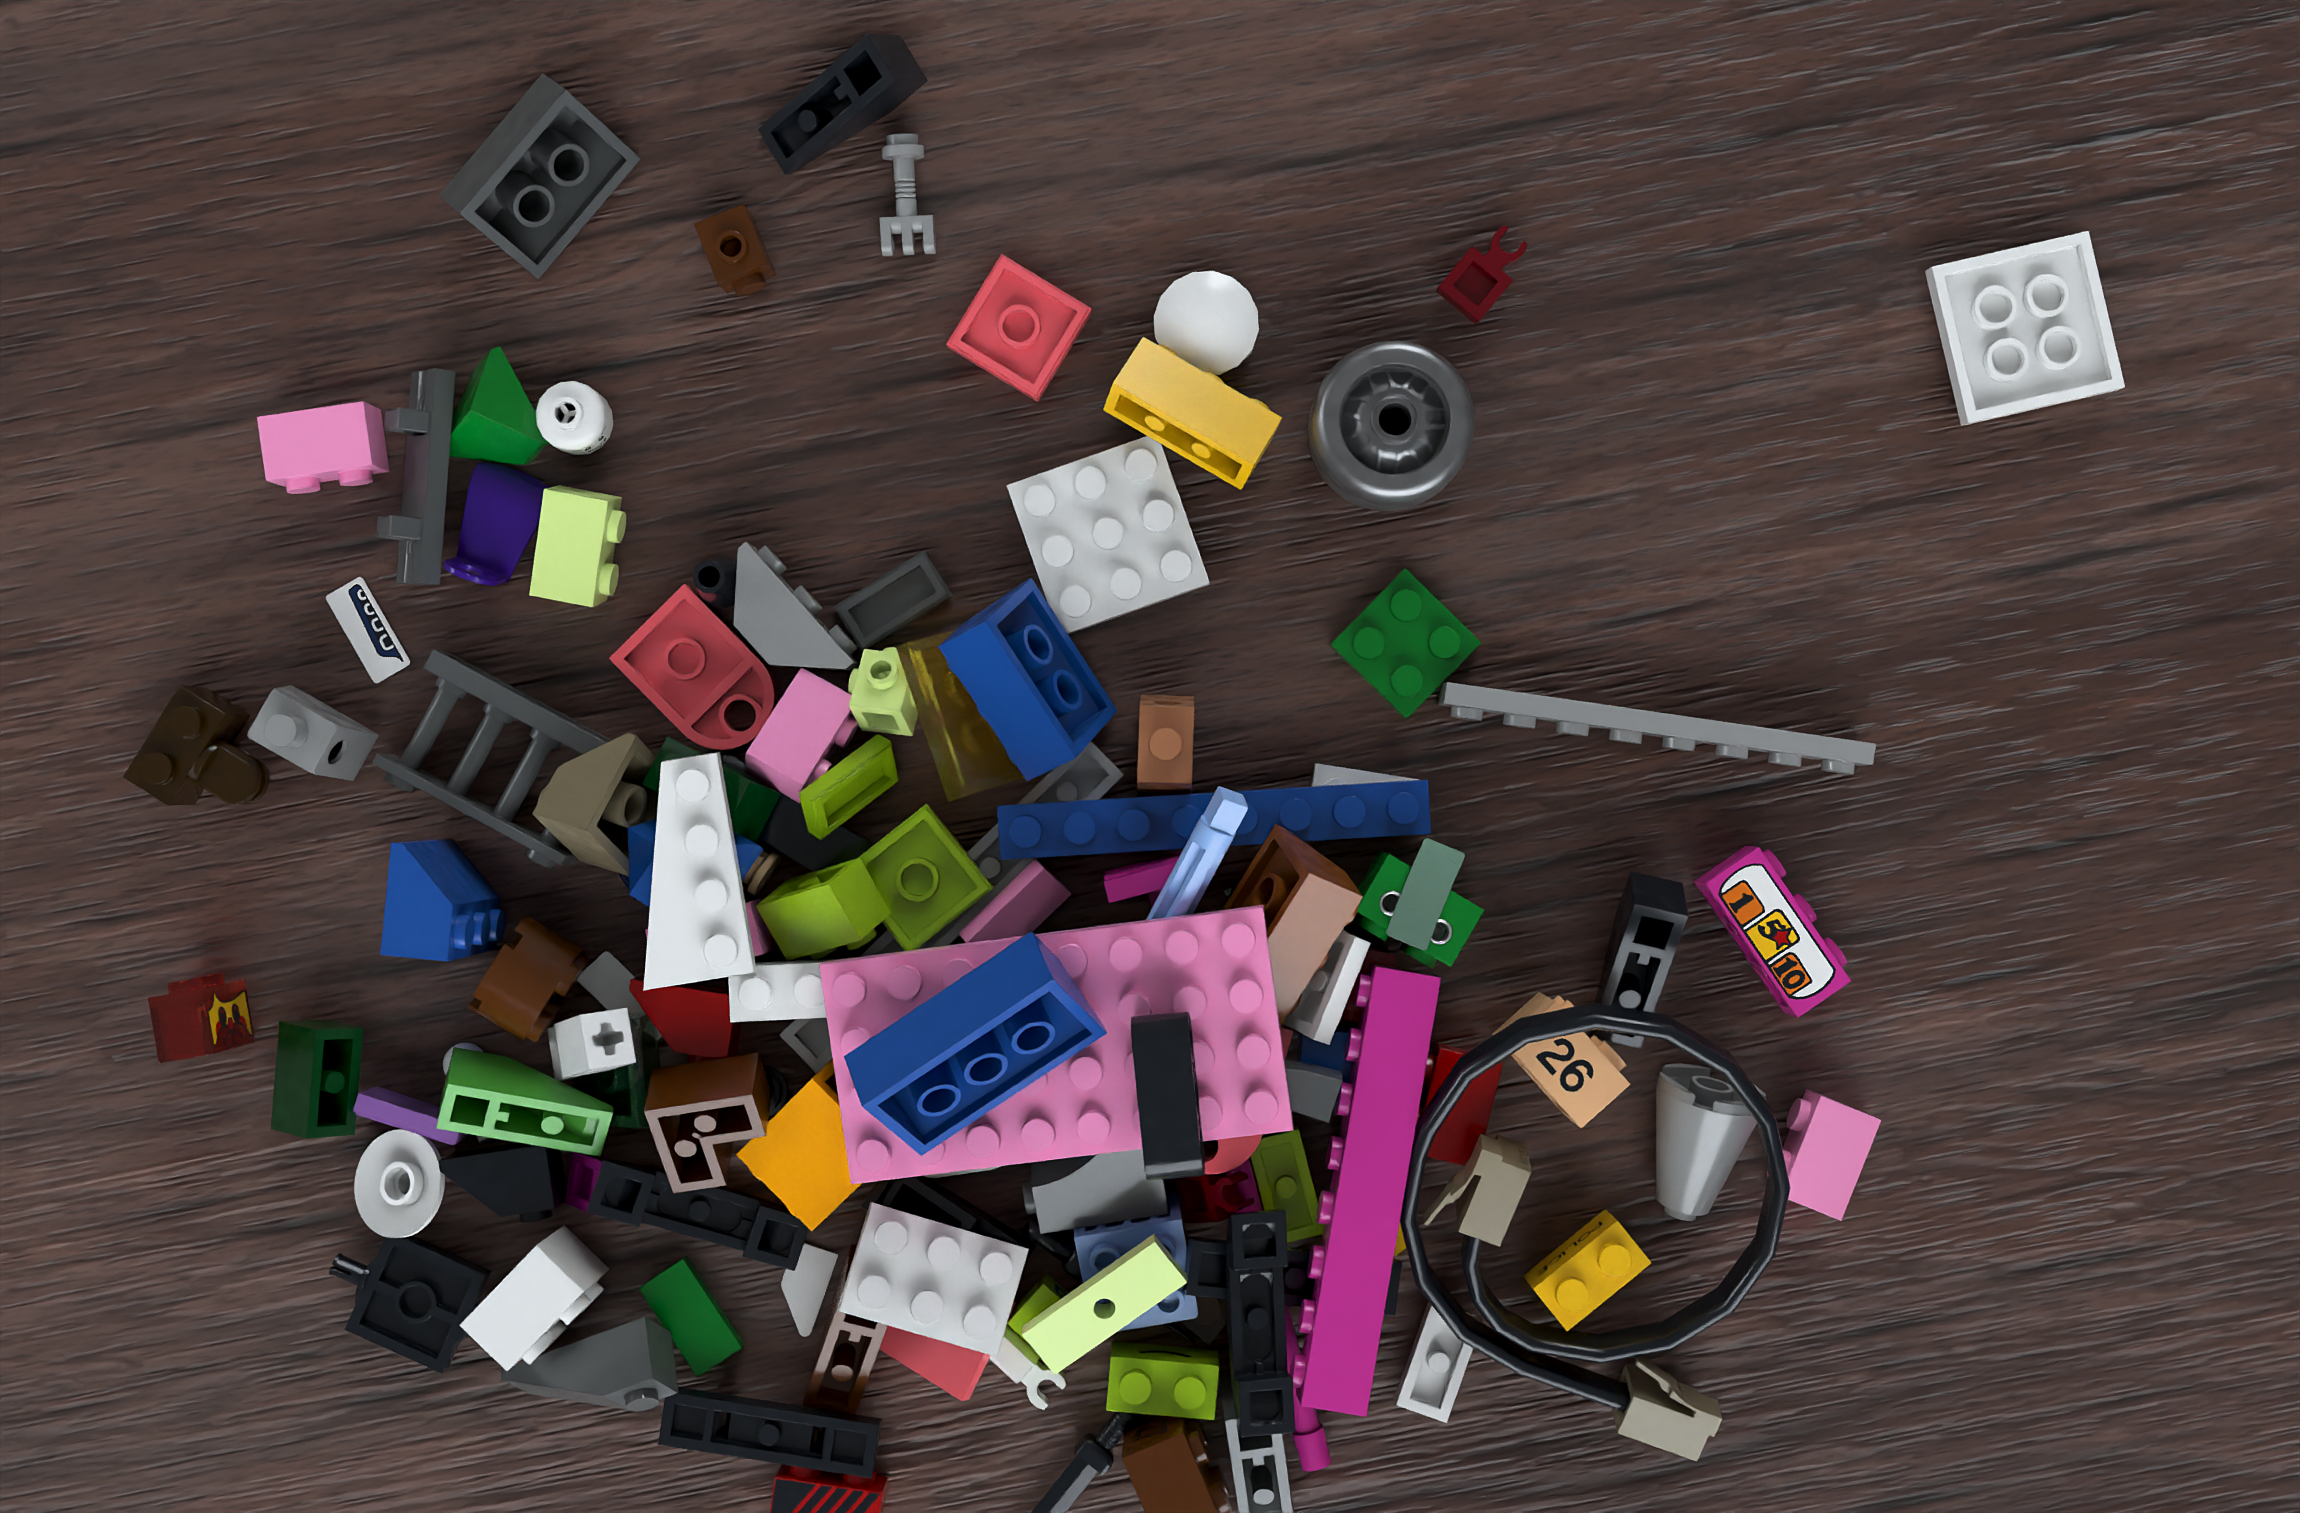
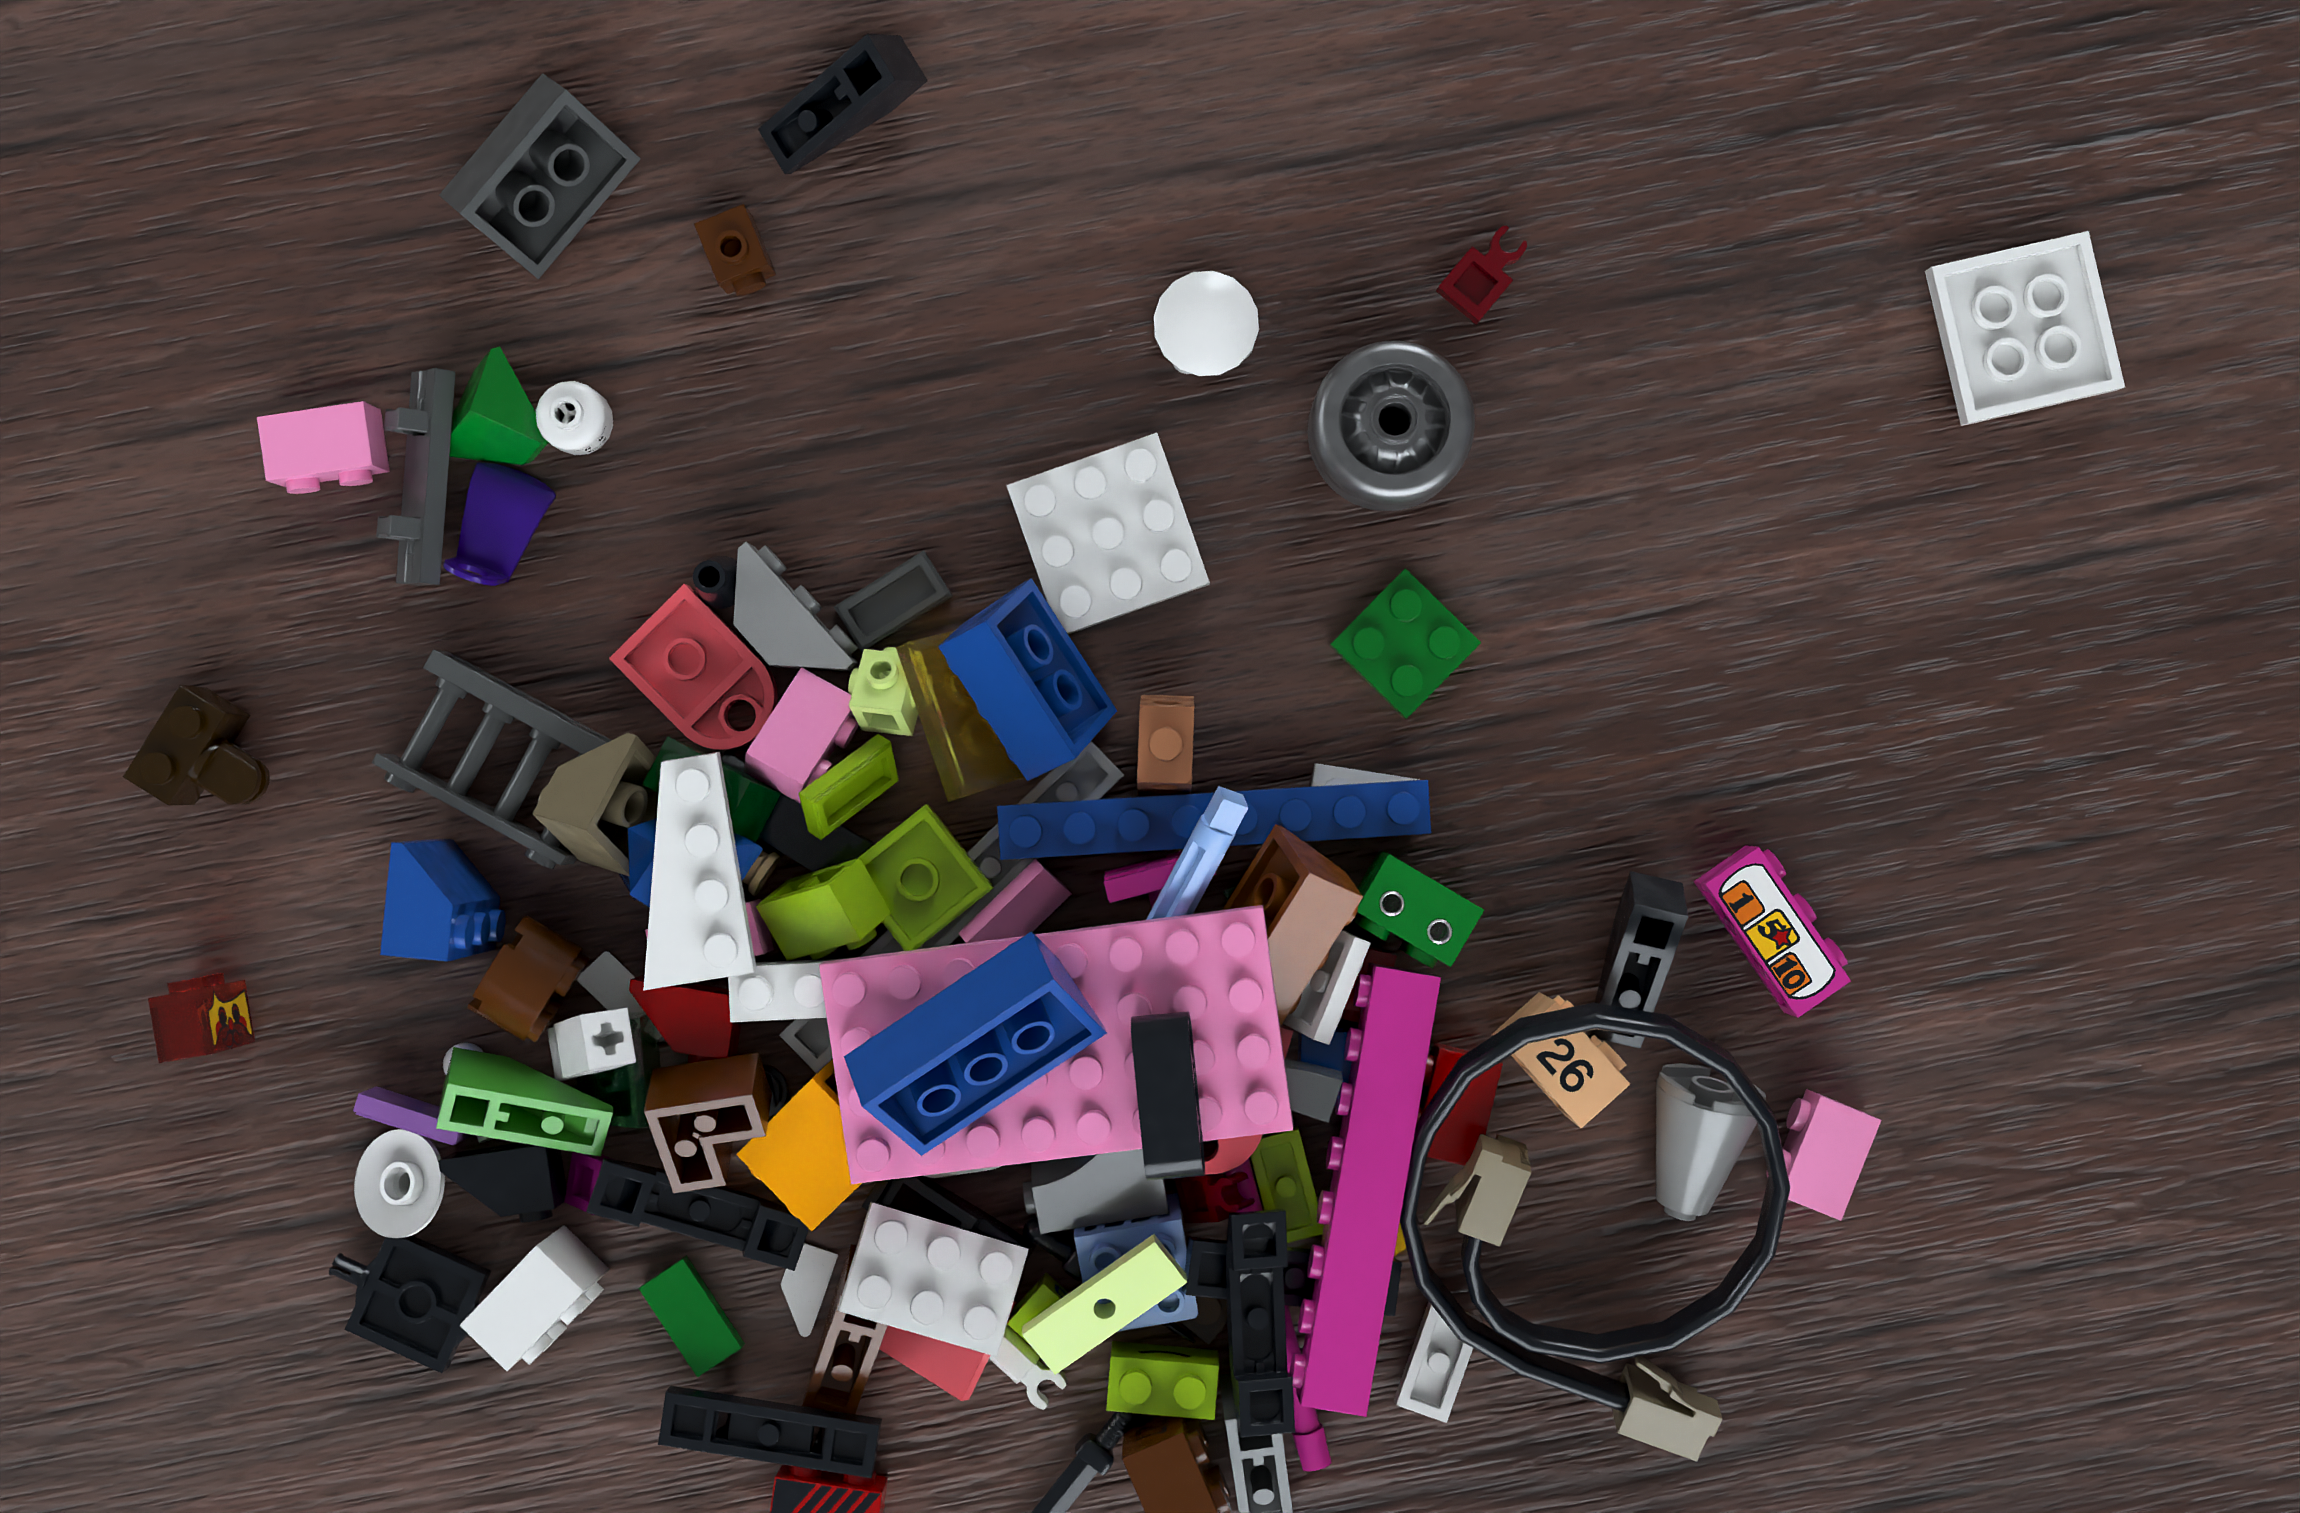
(306, 732): light grey torso -> none
(316, 1078): dark green brick -> none
(368, 630): white sticker -> none
(577, 546): yellowish green brick -> none
(616, 1368): dark grey slope -> none
(903, 151): light grey hinge -> none
(1019, 327): coral tile -> none
(1192, 412): yellow brick -> none
(1425, 893): sand green sticker -> none
(1587, 1269): yellow brick -> none
(1677, 731): light grey plate -> none

